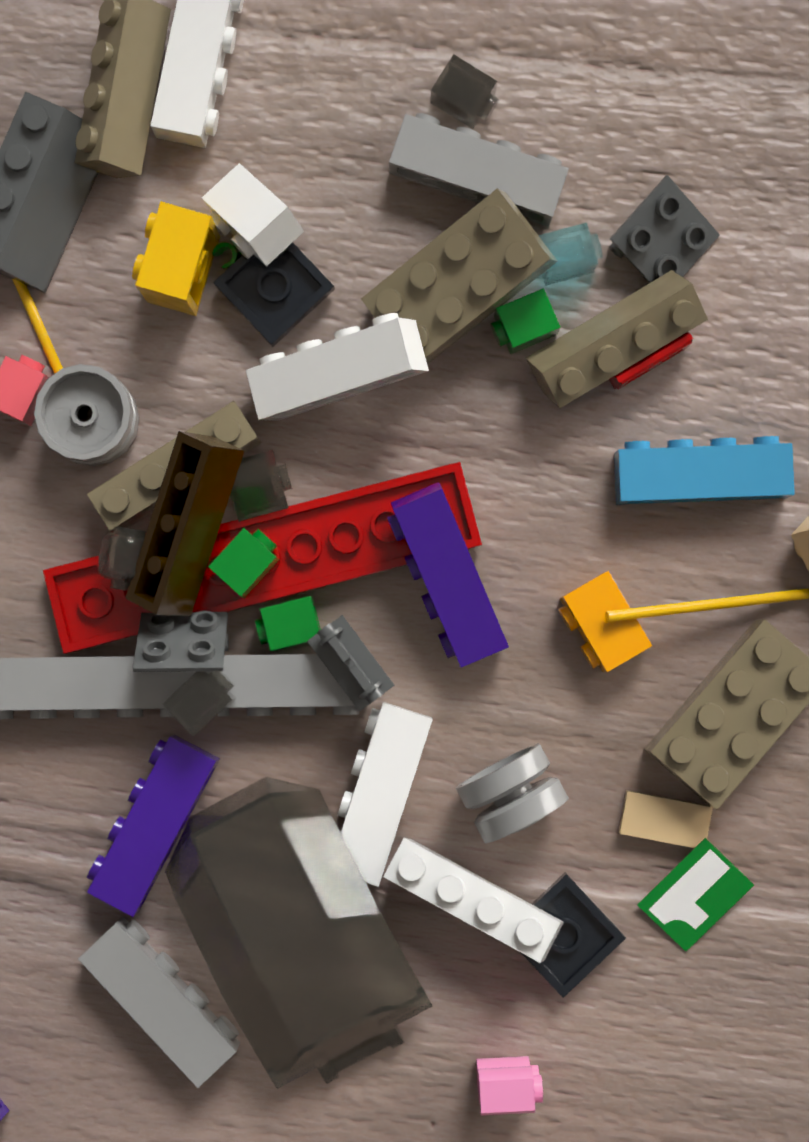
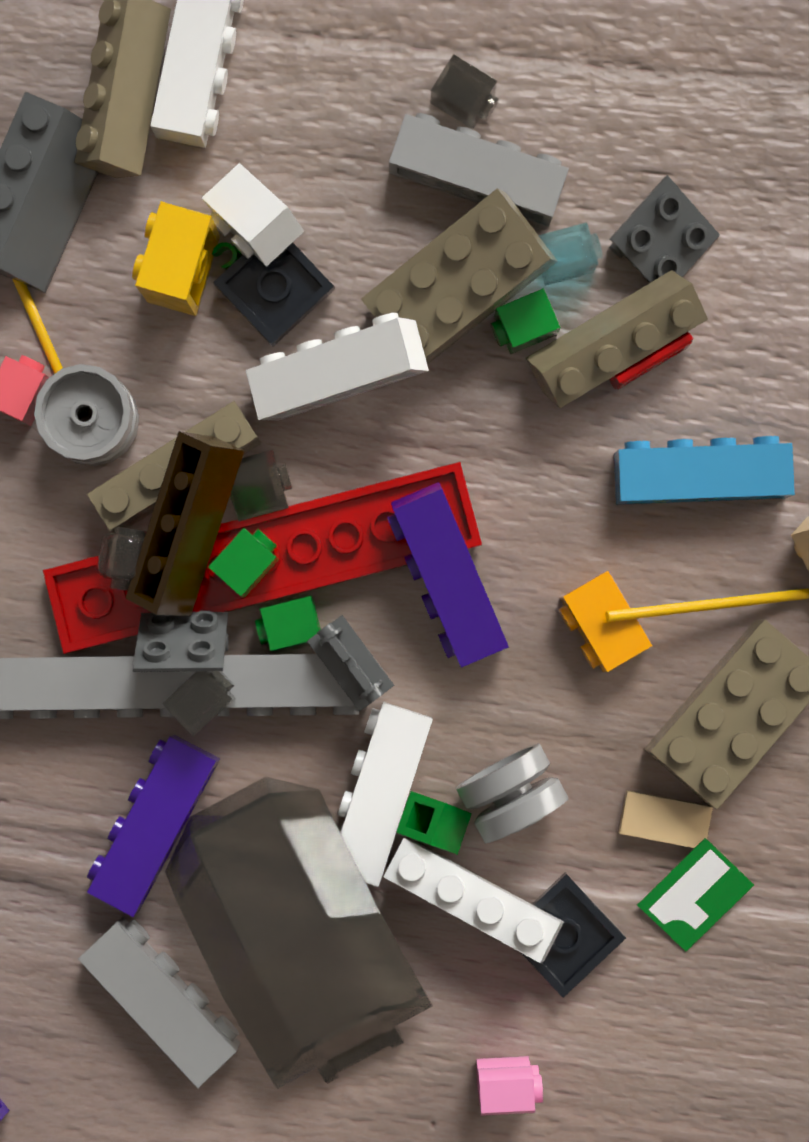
(434, 822): none -> green brick

